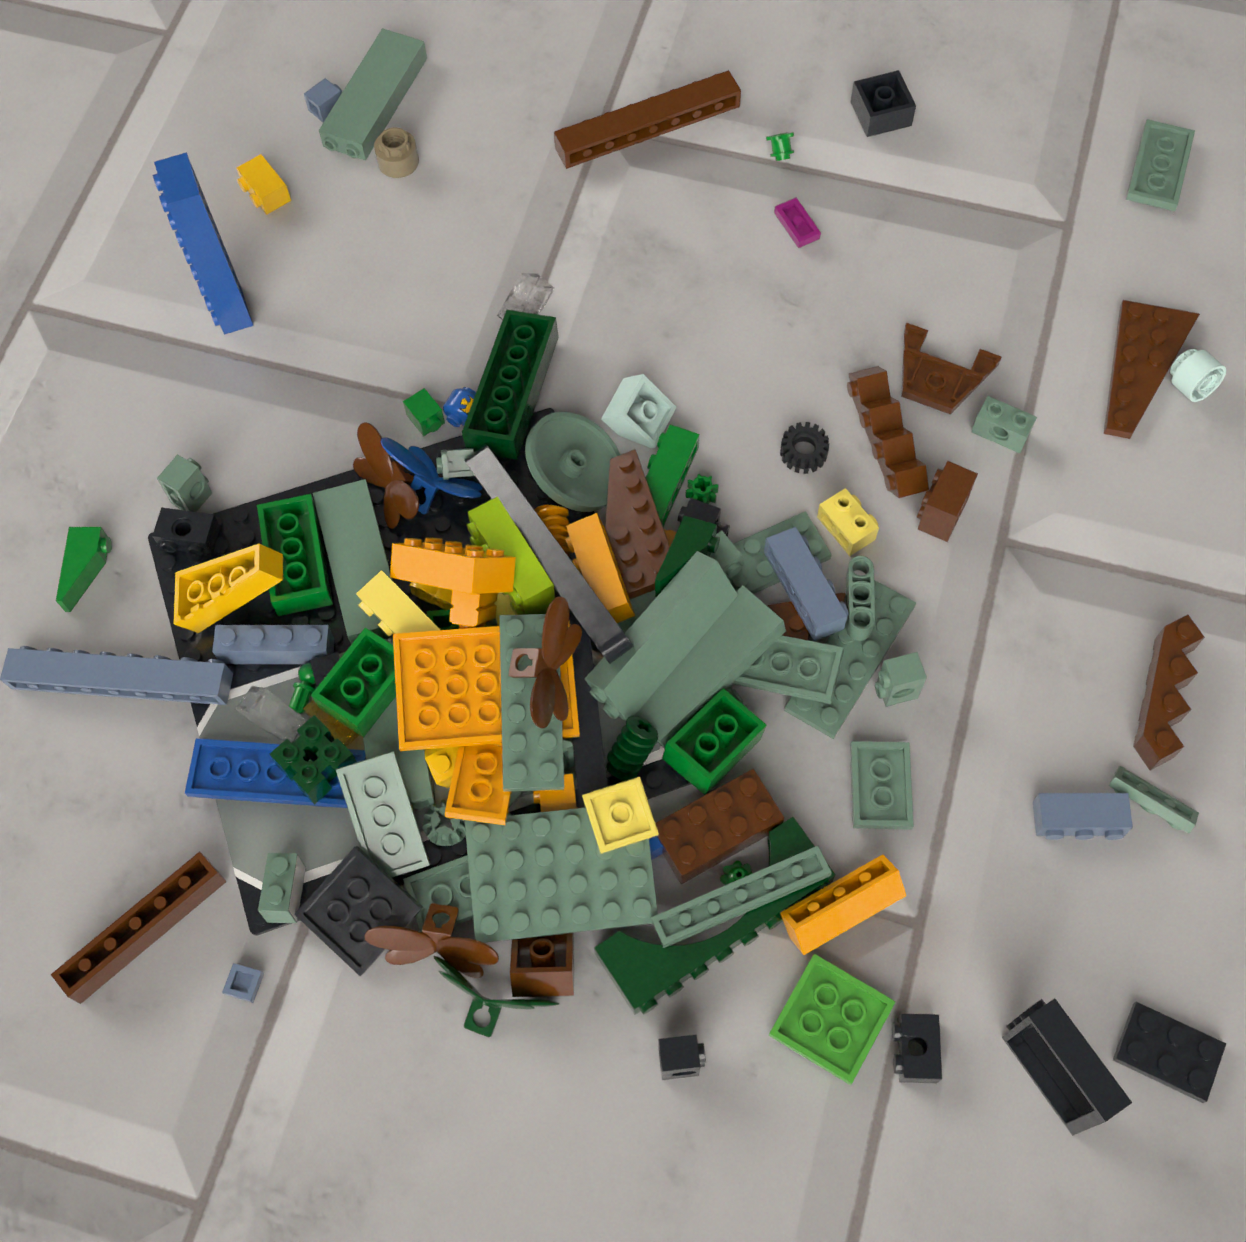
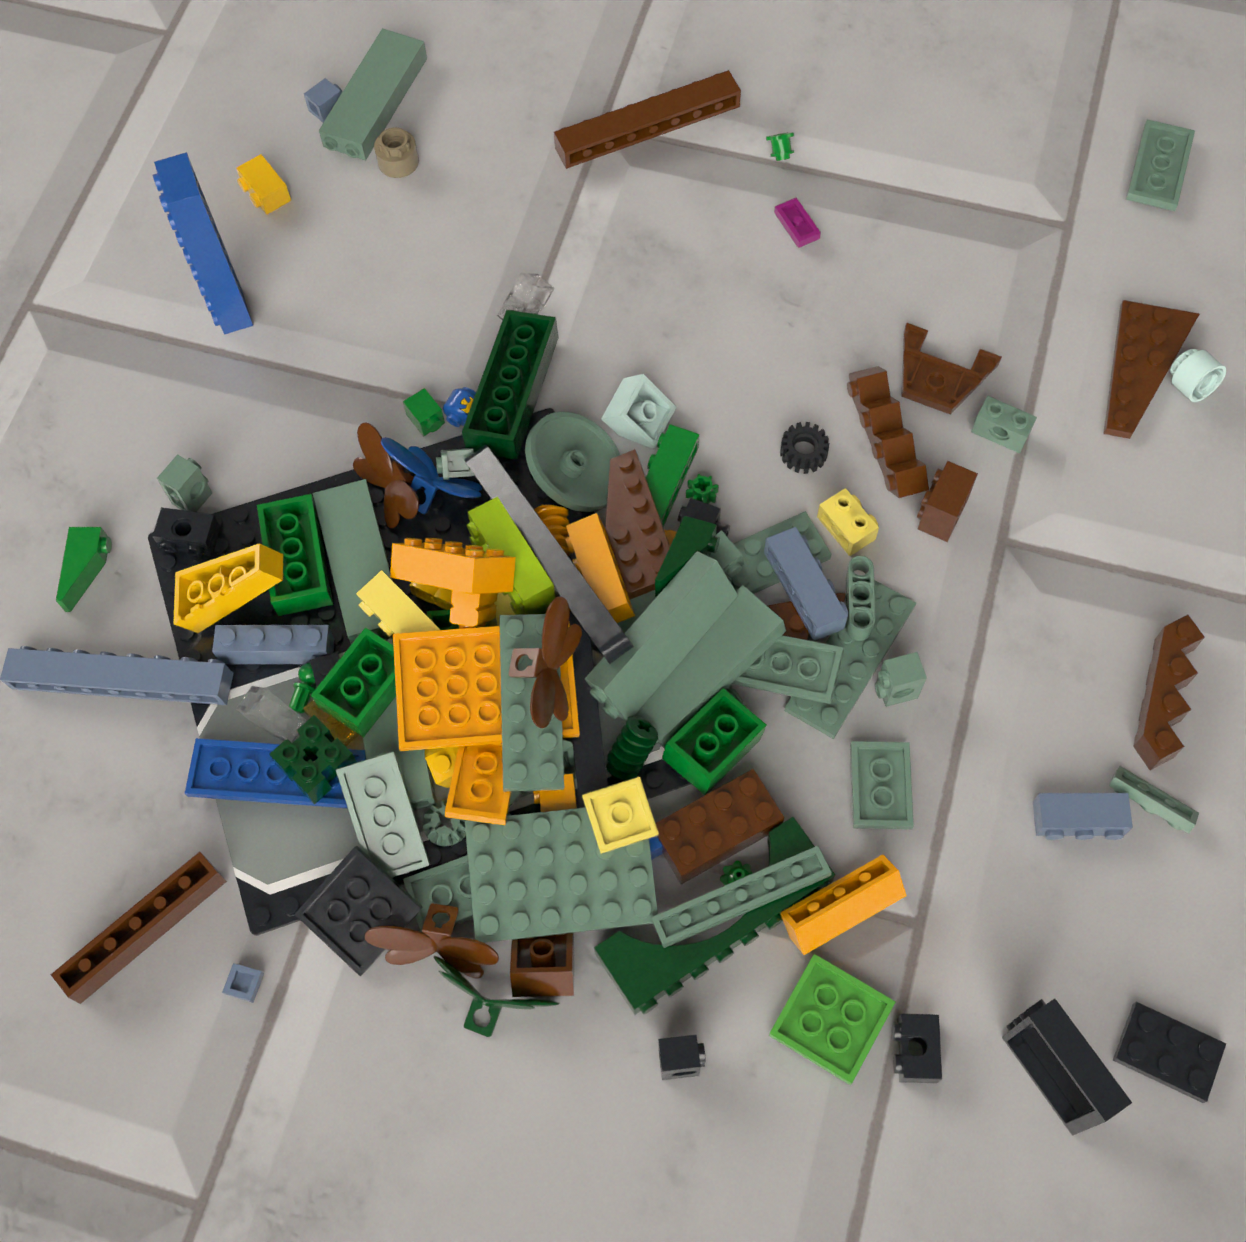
(282, 887): sand green brick -> none
(883, 103): black brick -> none

